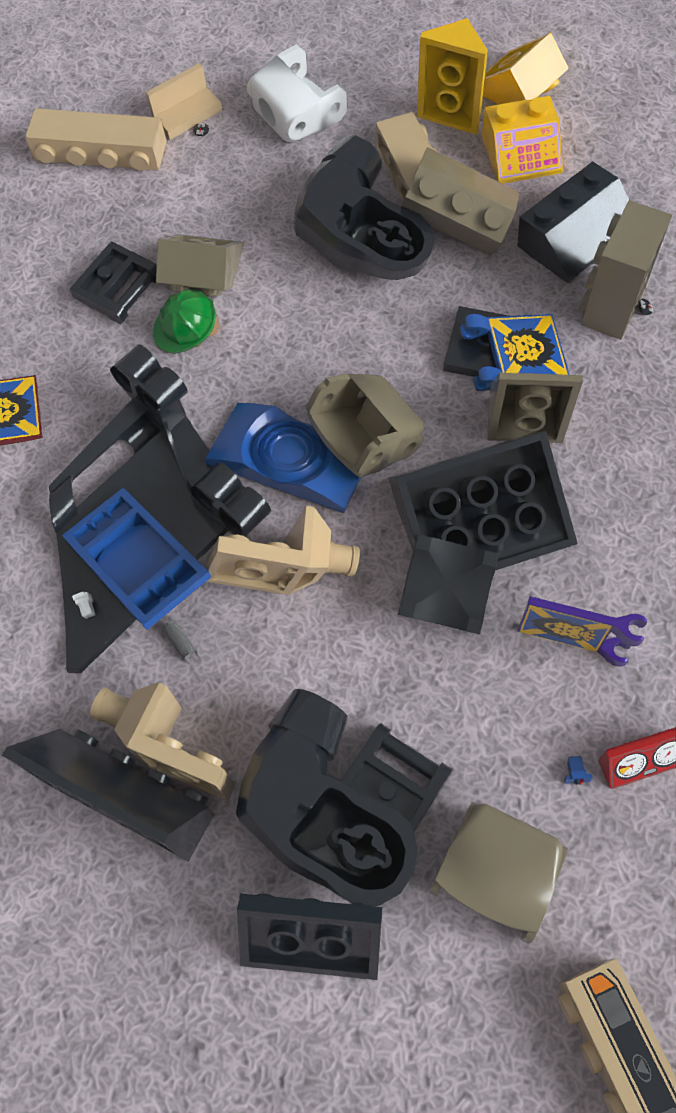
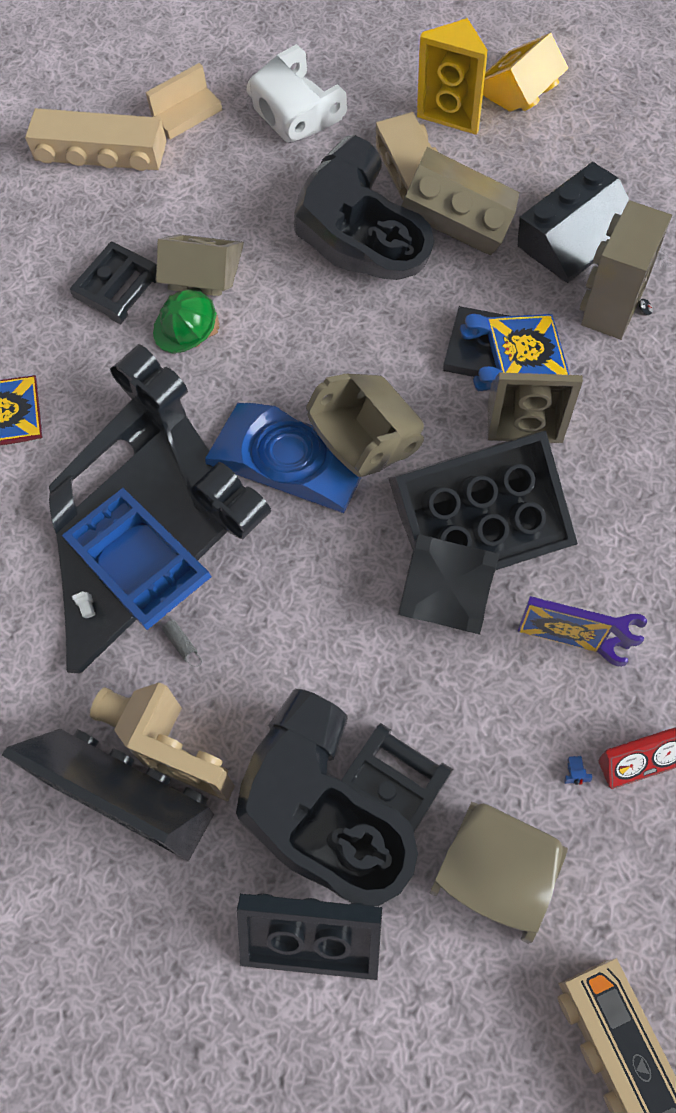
(201, 129): black piece -> none
(282, 566): tan plate -> none
(523, 139): yellow slope -> none

